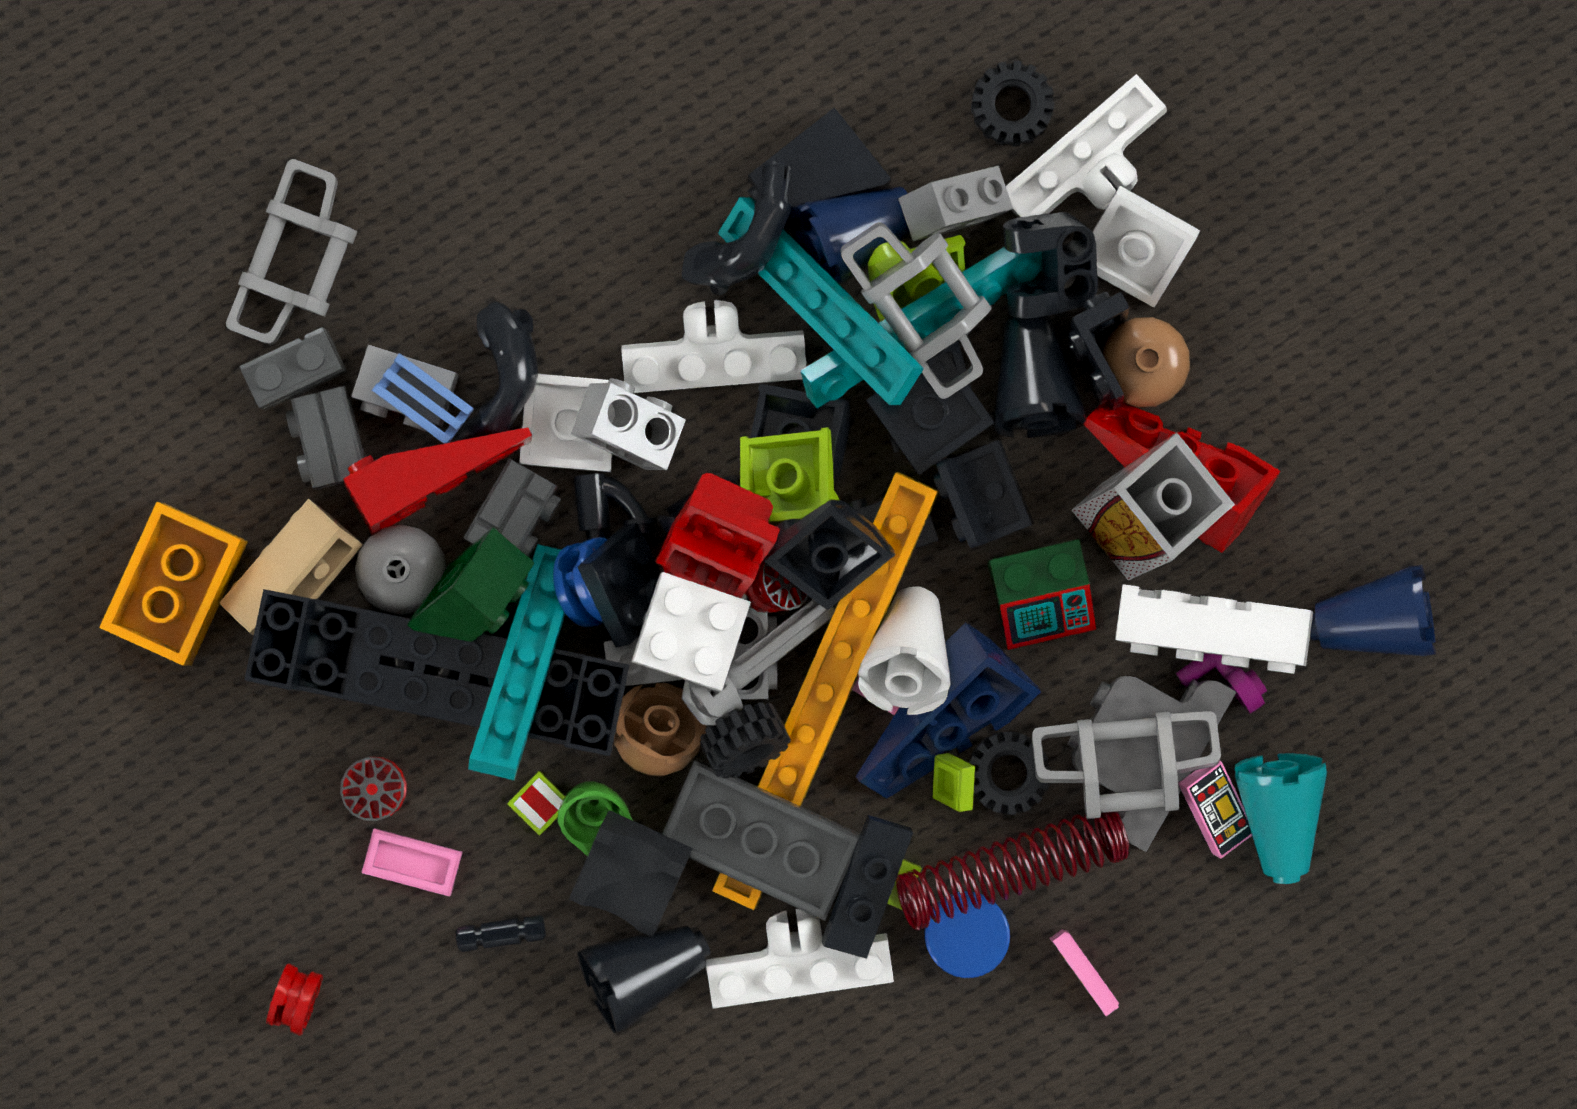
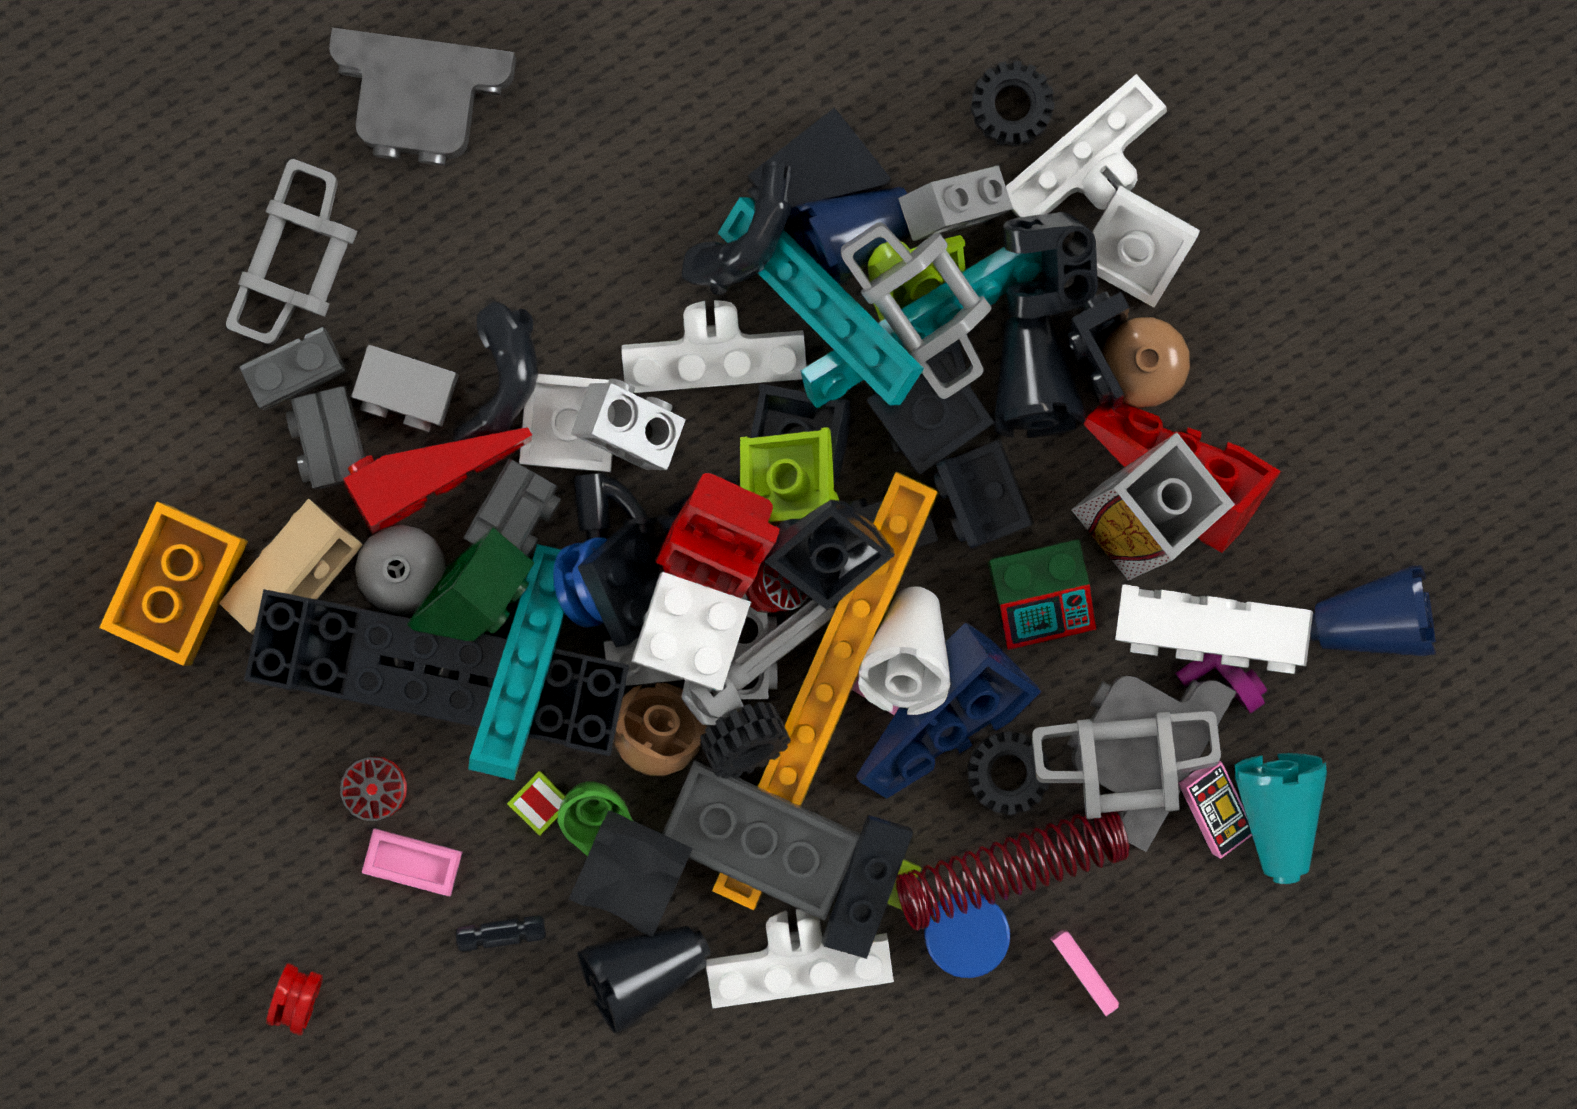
(391, 376): medium blue tile -> none
(418, 91): none -> flat silver brick
(953, 782): lime tile -> none

